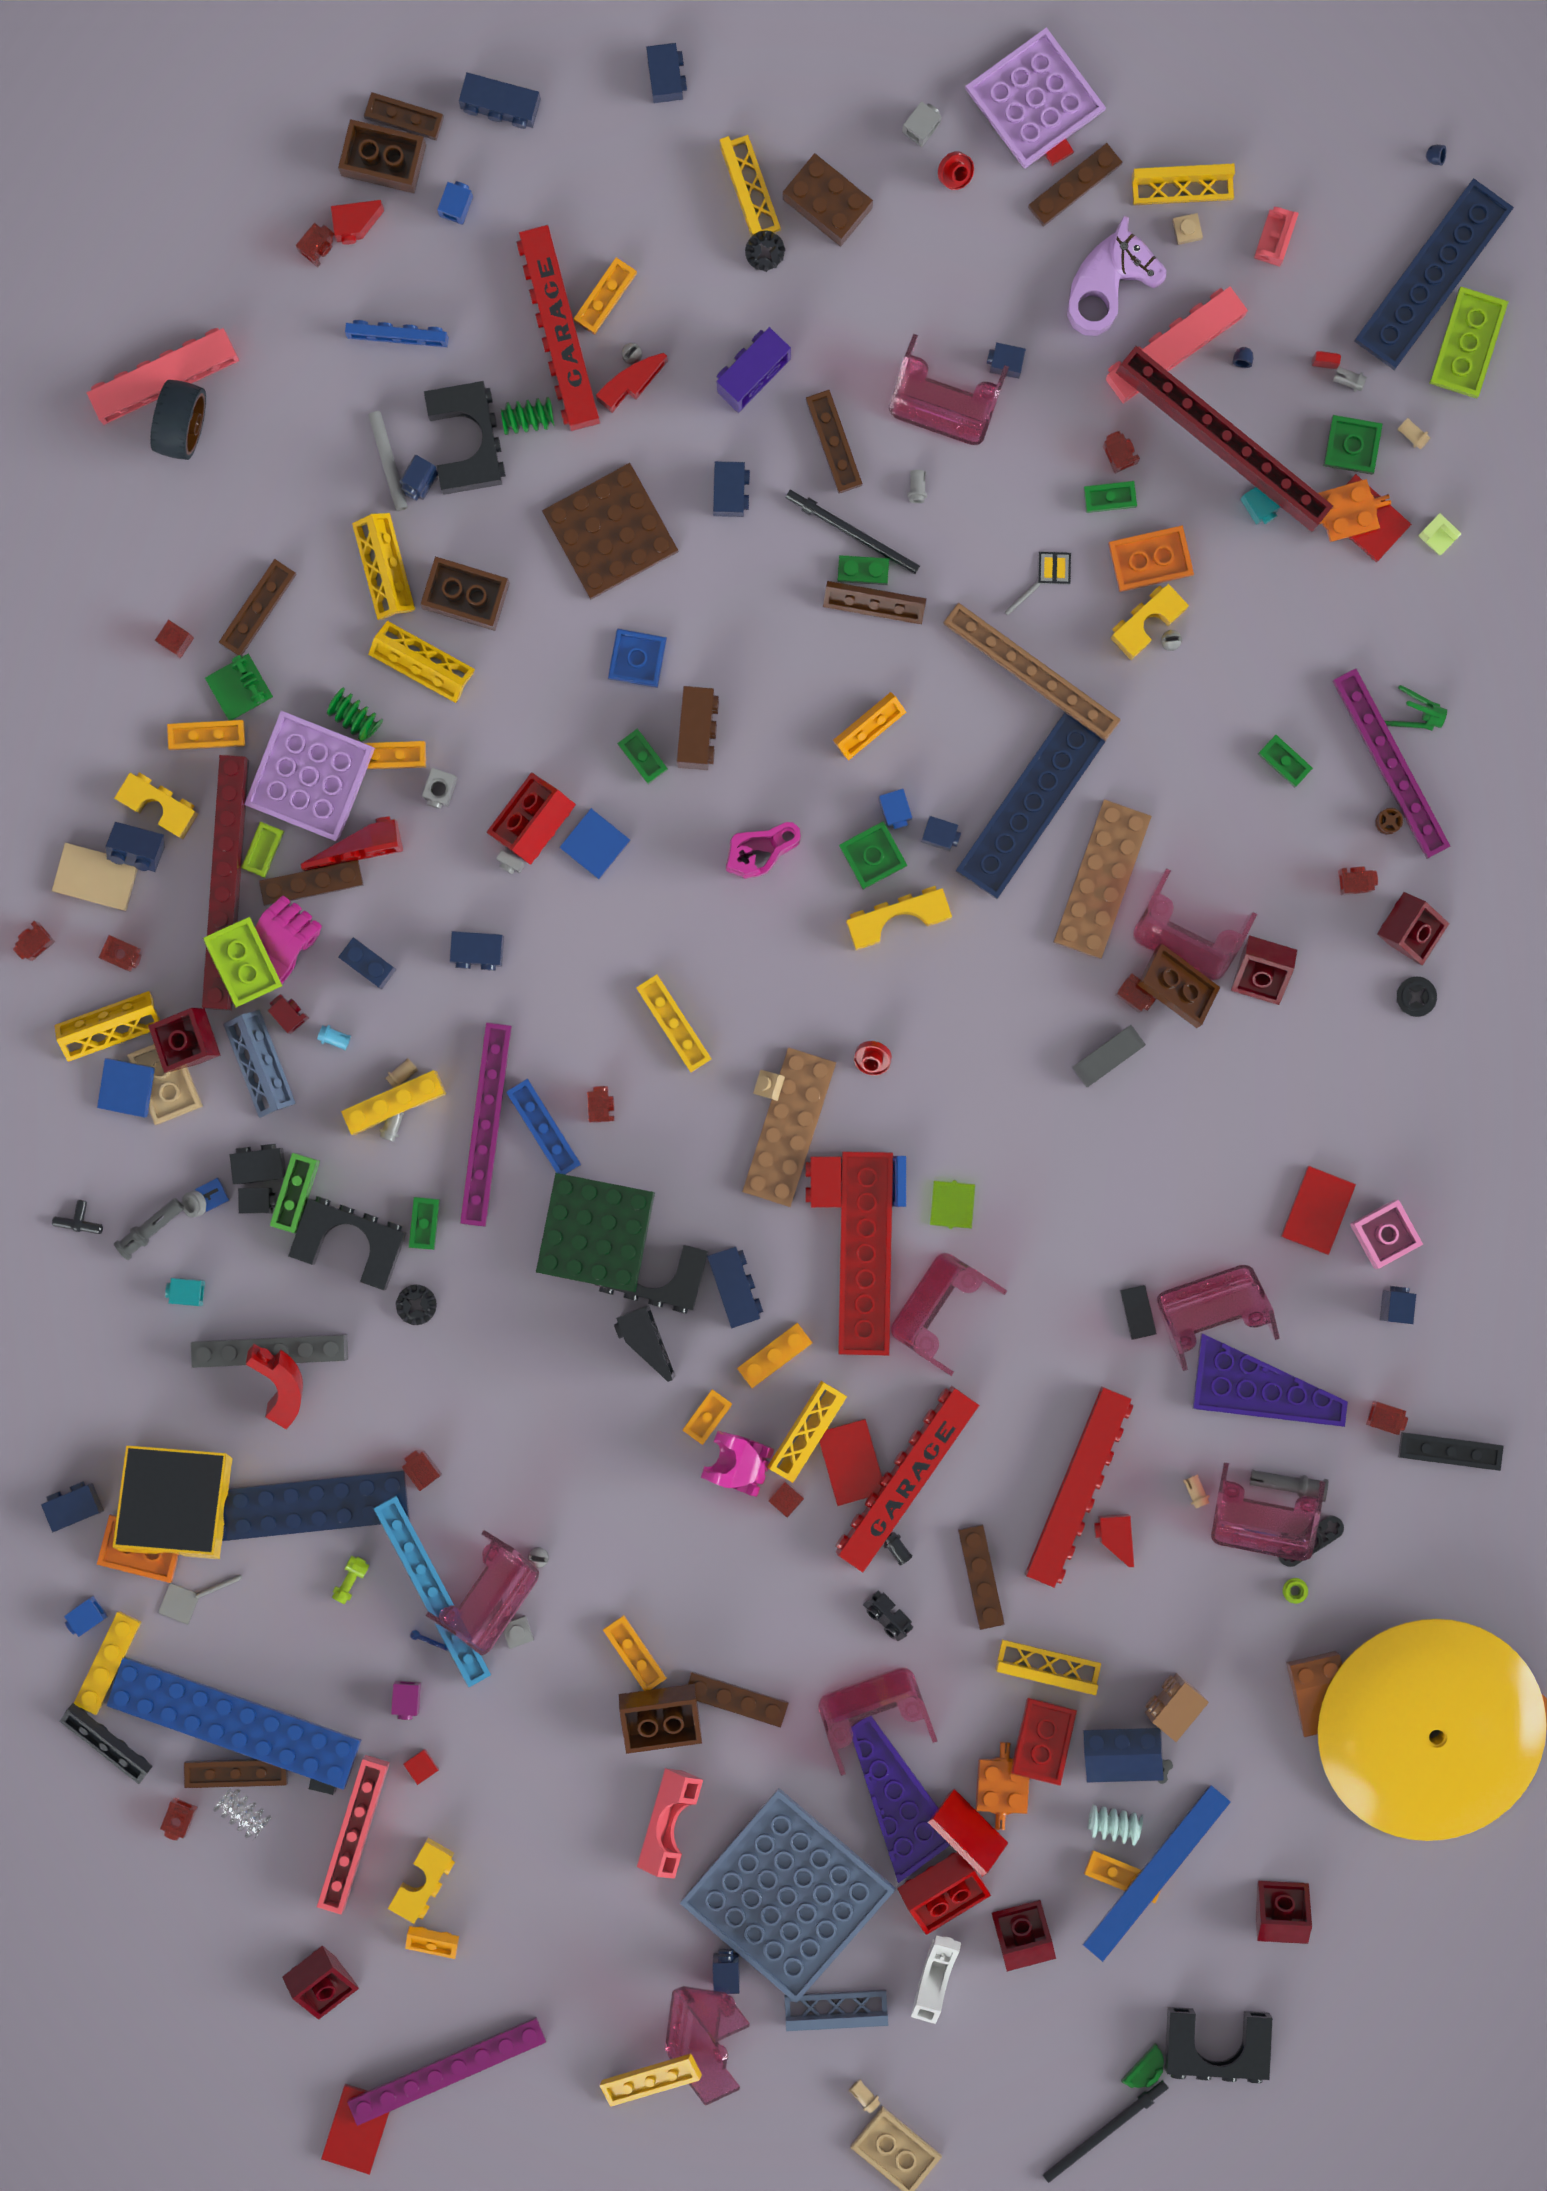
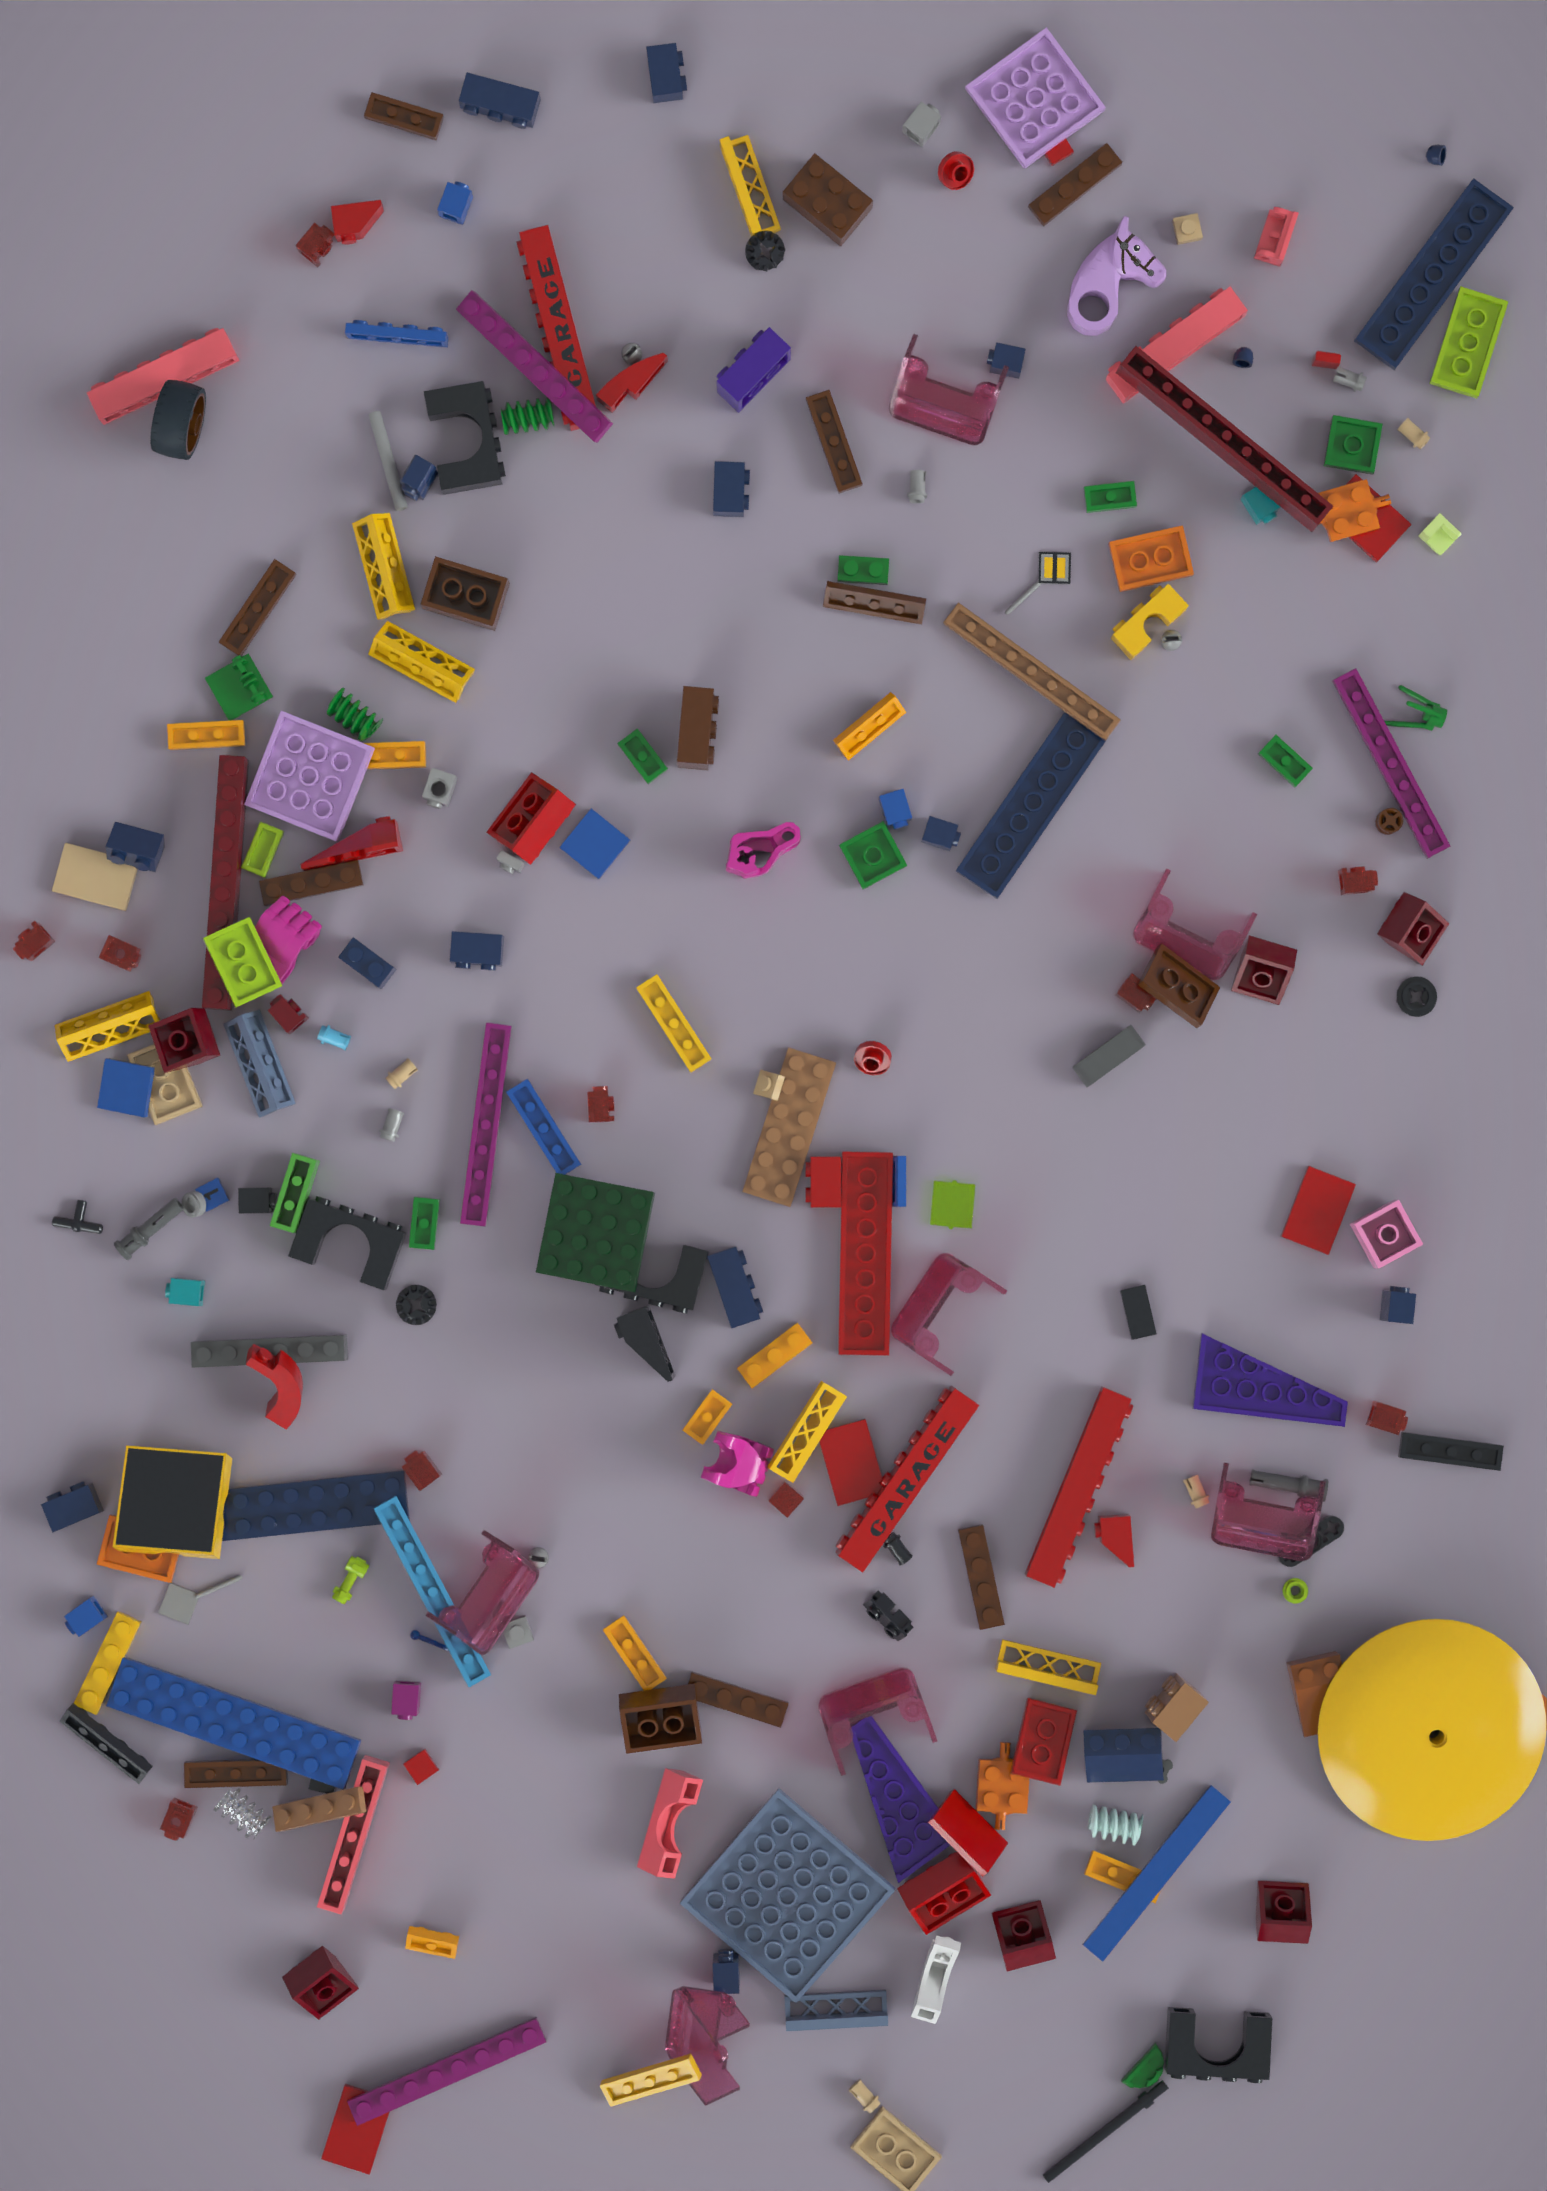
(138, 792): yellow arch -> none
(174, 639): clear red brick -> none
(257, 1166): black brick -> none
(319, 1809): none -> medium nougat plate
(382, 156): reddish brown brick -> none
(393, 1102): yellow arch -> none
(411, 1901): yellow arch -> none
(534, 366): none -> magenta plate
(605, 296): light orange plate -> none
(610, 531): reddish brown plate -> none
(637, 658): blue tile -> none
(810, 507): black bar -> none
(929, 908): yellow arch -> none
(1102, 879): medium nougat plate -> none
(1119, 452): clear red brick -> none
(1186, 175): yellow fence -> none
(1211, 1303): clear pink windscreen -> none

